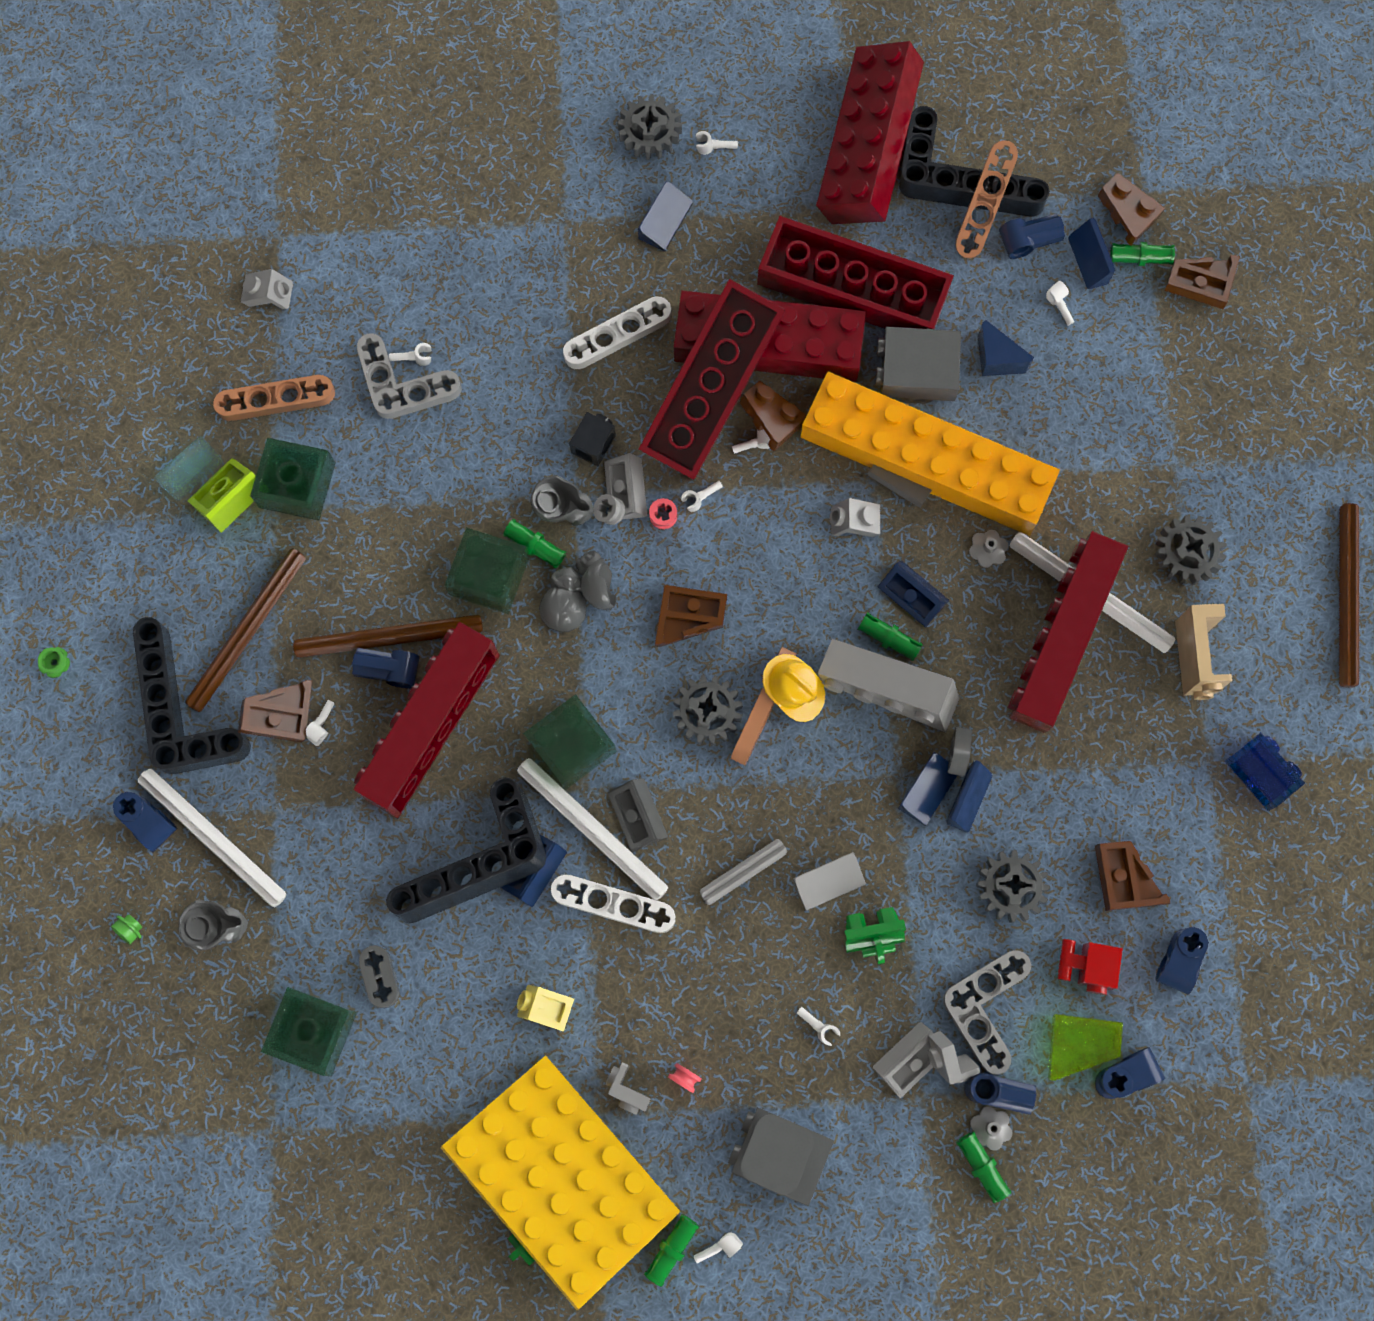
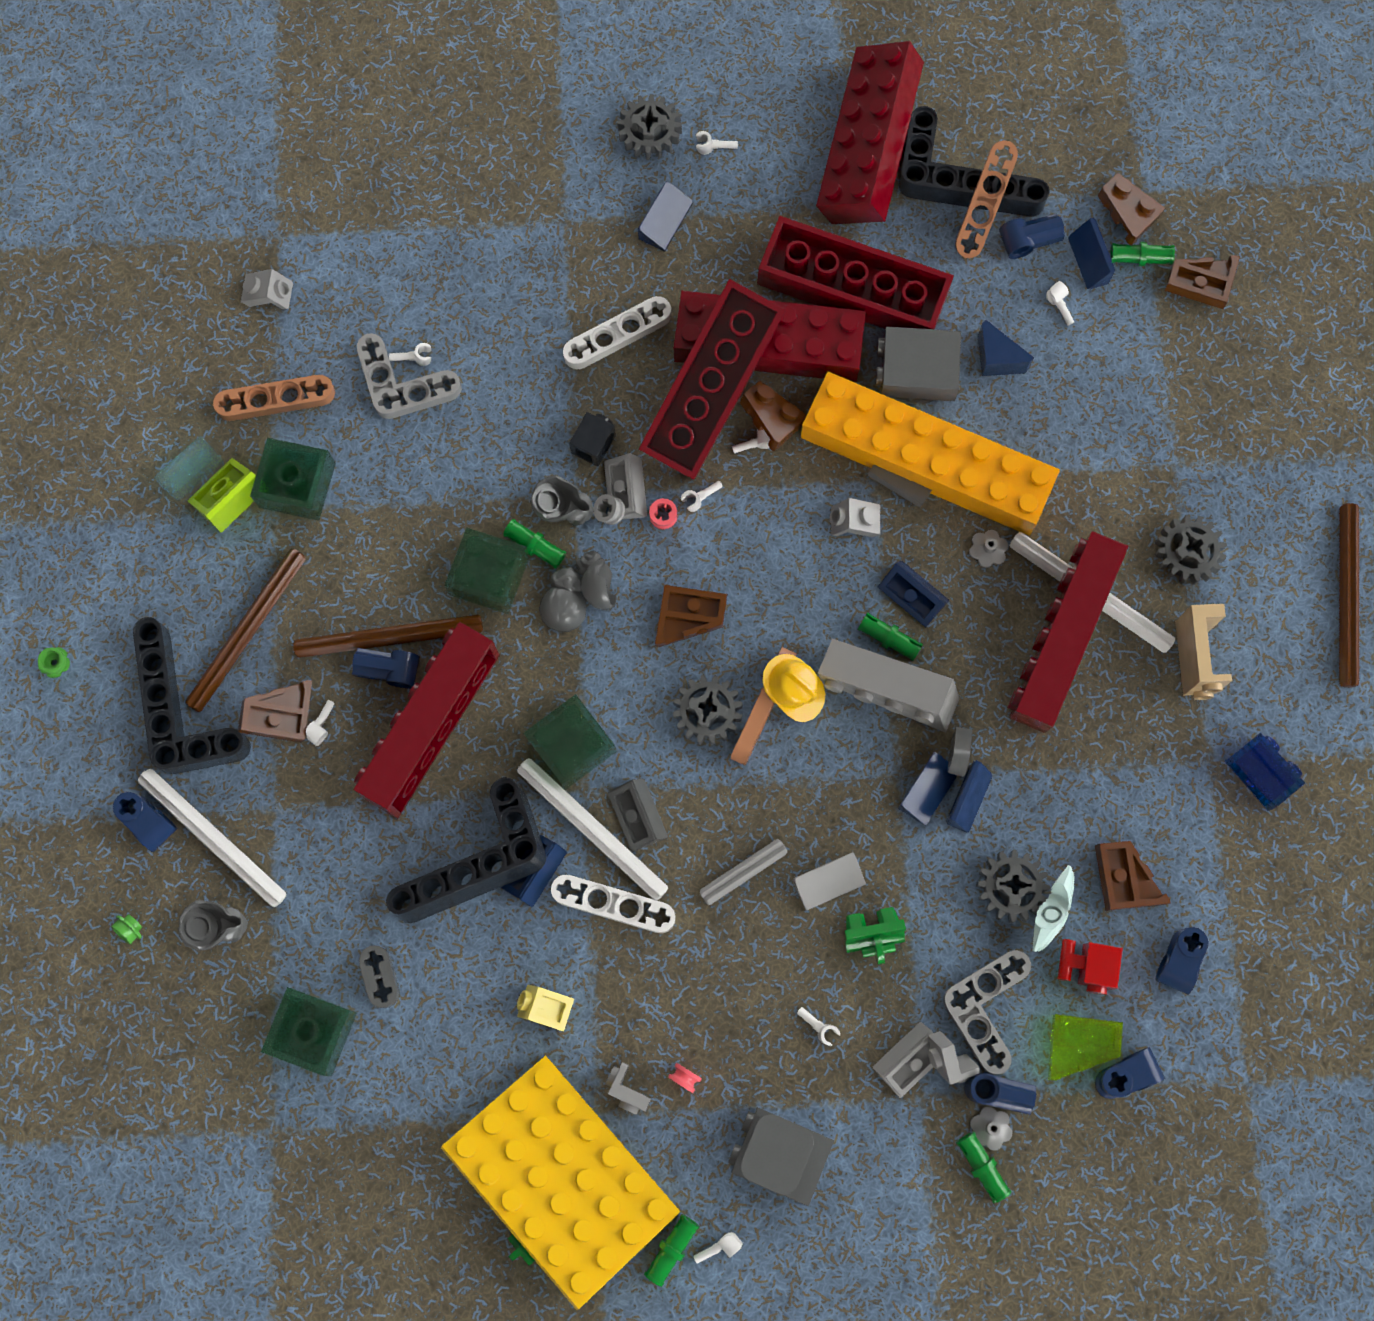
(1054, 911): none -> light aqua hair

